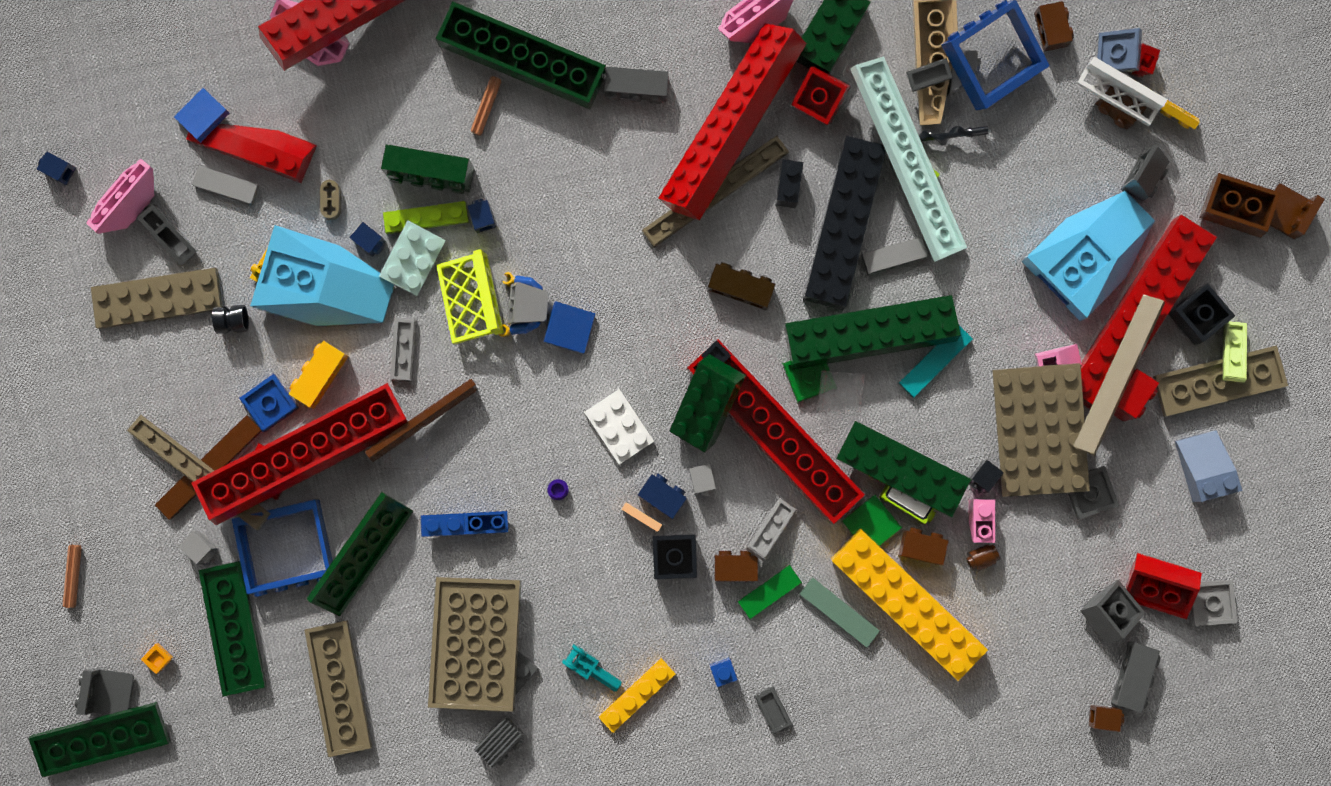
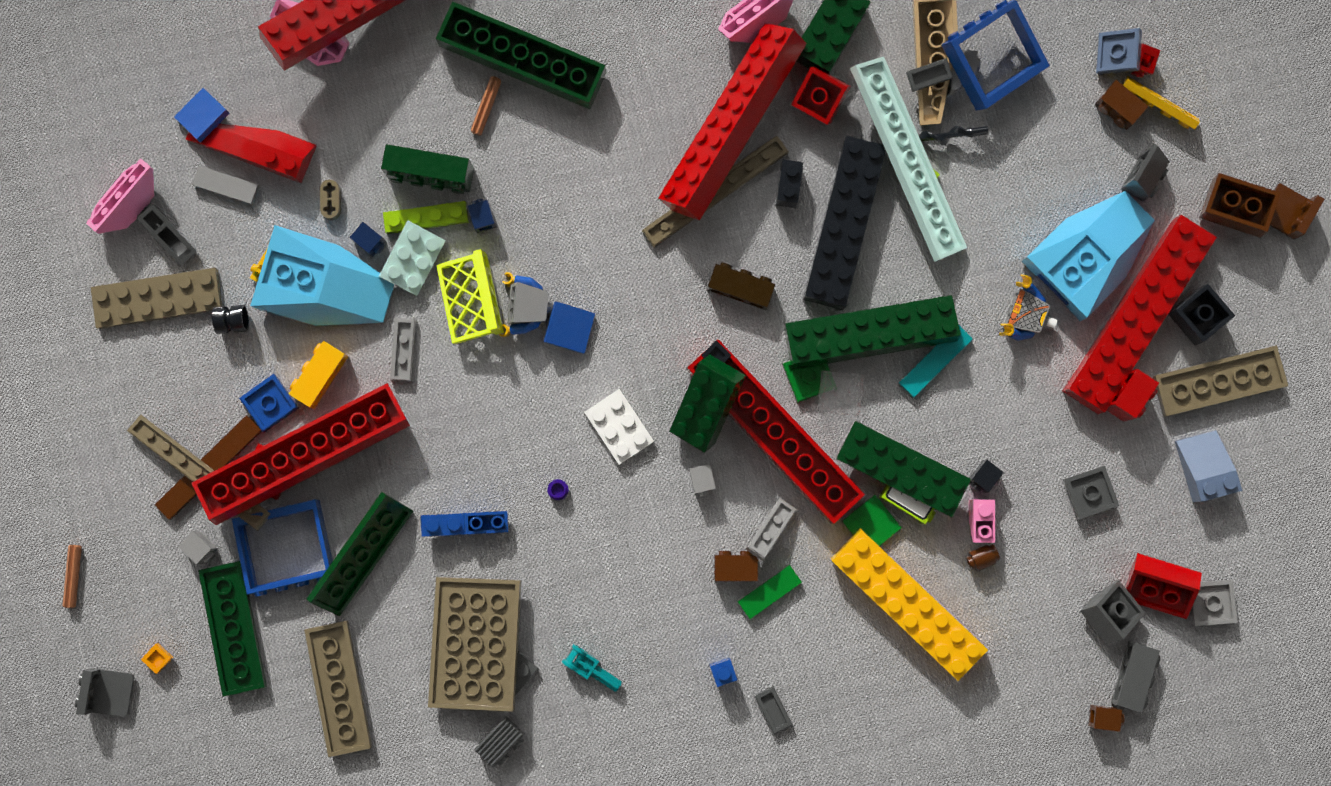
(56, 168): dark blue brick -> none
(99, 739): dark green plate -> none
(421, 420): reddish brown tile -> none
(636, 85): dark grey brick -> none
(636, 695): yellow plate -> none
(641, 517): light nougat tile -> none
(662, 495): dark blue brick -> none
(674, 556): black brick -> none
(839, 612): sand green tile -> none
(894, 255): light grey tile -> none
(923, 547): reddish brown brick -> none
(1027, 312): none -> torso
(1037, 427): dark tan plate -> none
(1053, 26): reddish brown brick -> none
(1058, 356): bright pink slope -> none
(1119, 375): tile -> none
(1124, 84): white fence -> none
(1235, 352): yellowish green tile -> none

